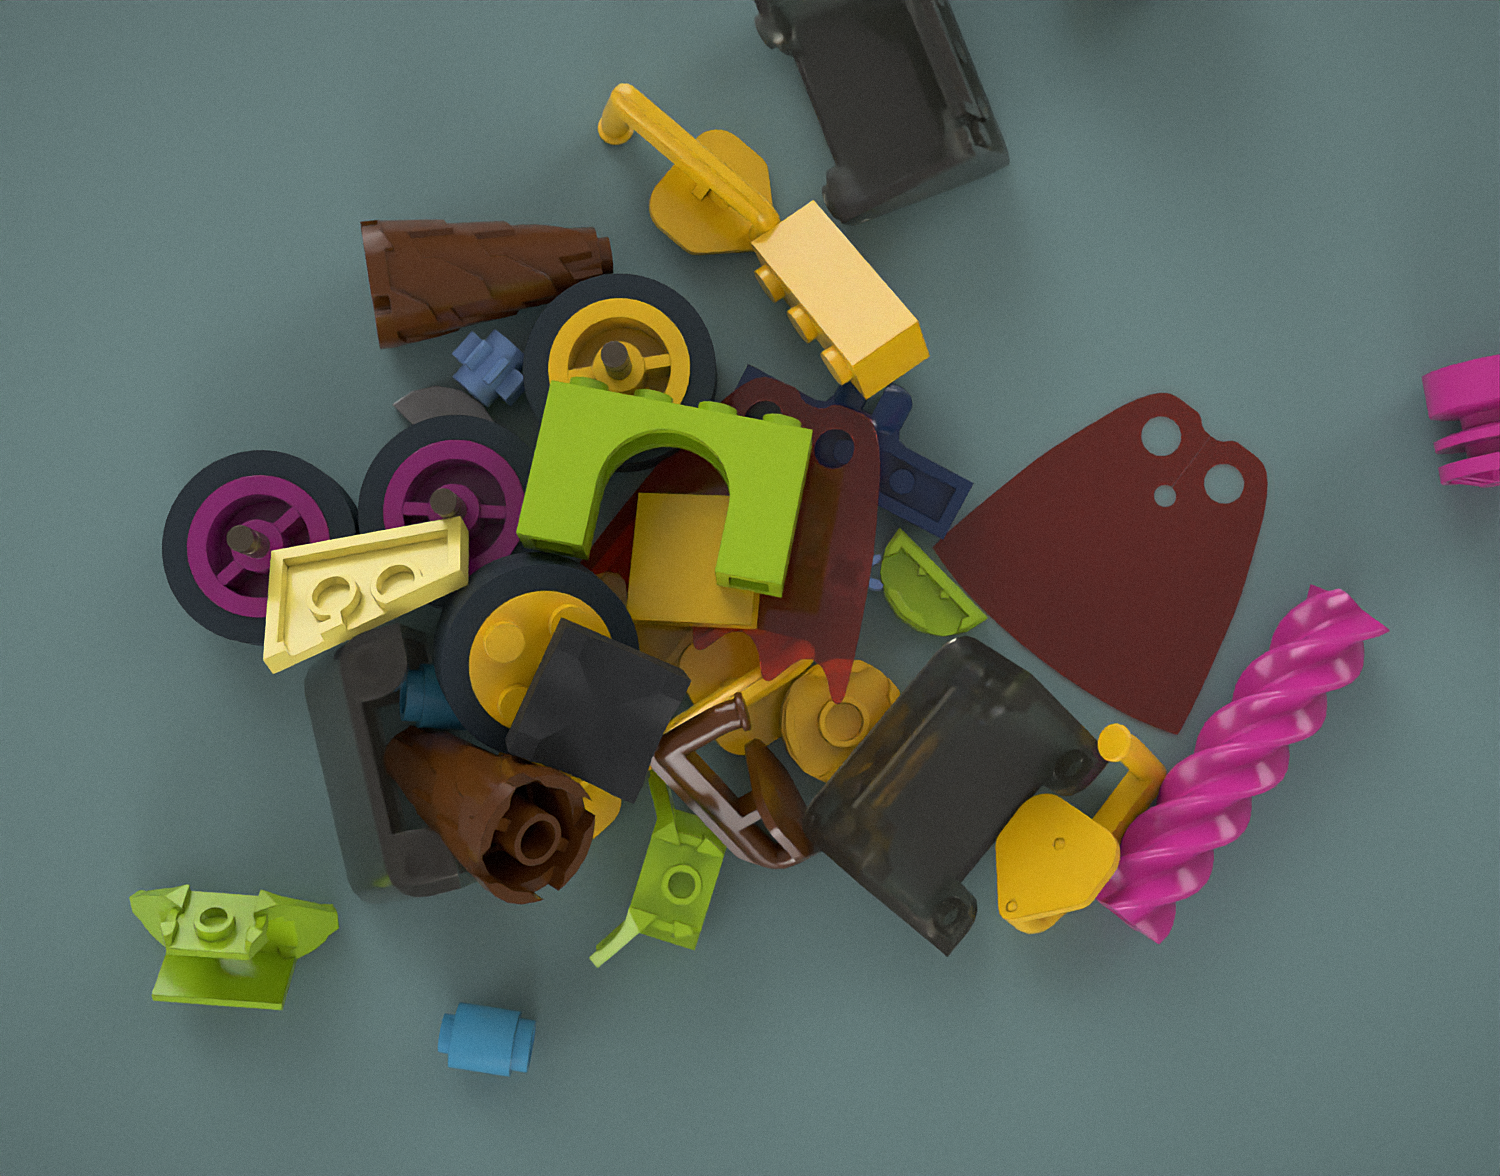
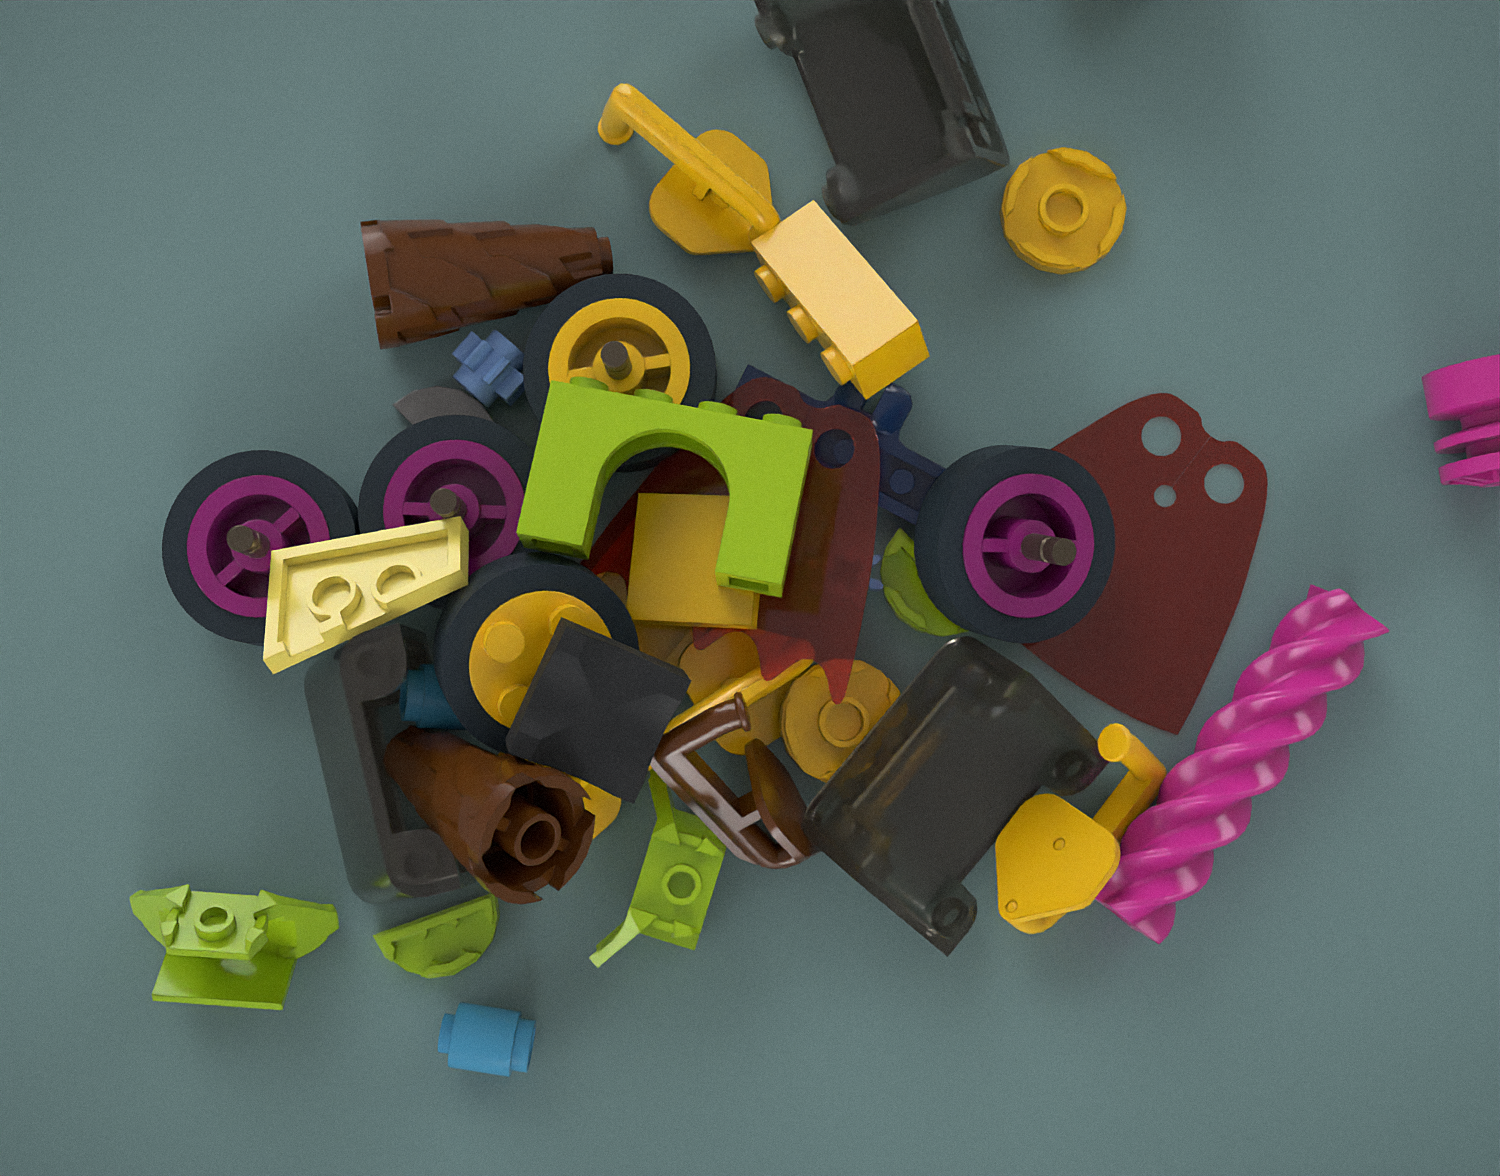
(443, 940): none -> lime tile
(1015, 543): none -> wheel
(1062, 211): none -> yellow tile

